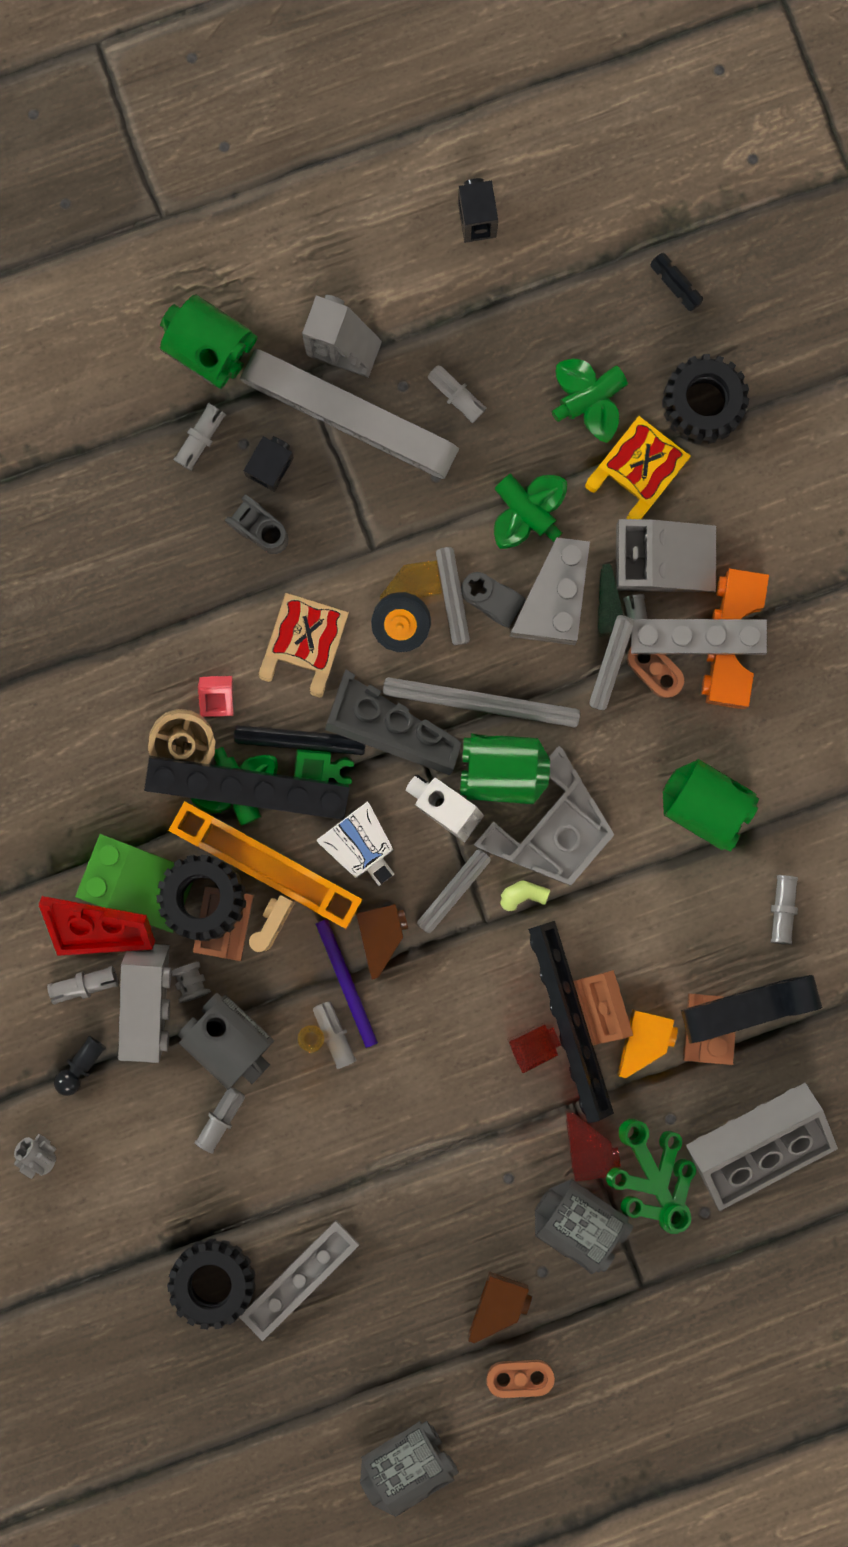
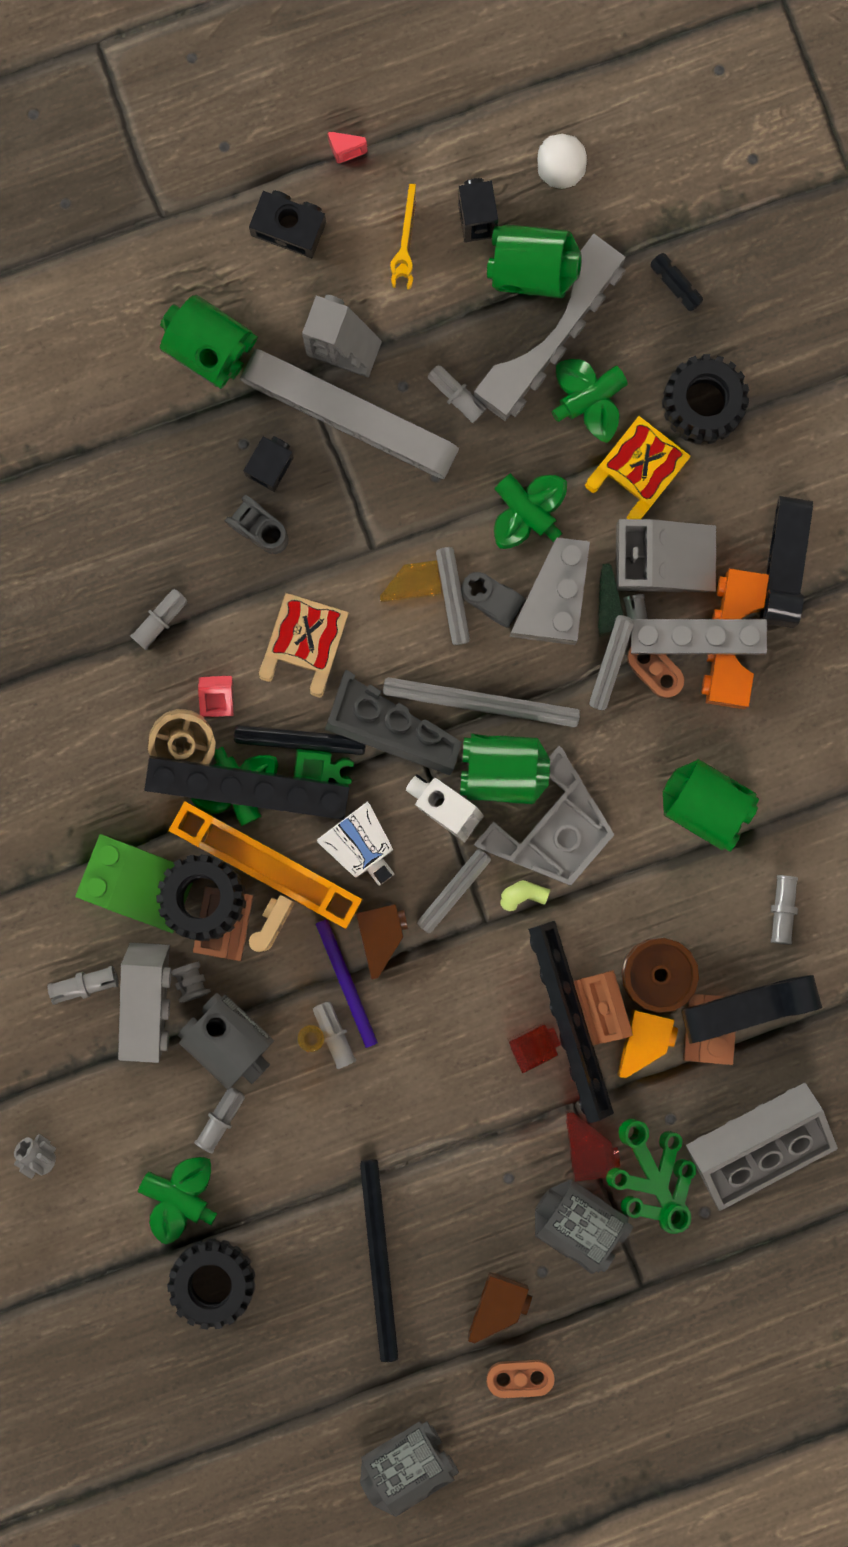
(68, 1081): black pin -> none
(94, 929): red wing -> none
(159, 619): none -> light grey axle
(178, 1198): none -> green plant
(199, 437): light grey pin -> none
(299, 1280): light grey plate -> none
(302, 237): none -> black brick
(346, 146): none -> coral slope
(379, 1260): none -> black axle
(401, 622): black wheel -> none
(406, 266): none -> yellow flag
(510, 381): none -> light grey arch
(534, 260): none -> green cylinder
(561, 161): none -> white hair
(680, 975): none -> reddish brown wheel
(787, 562): none -> black beam

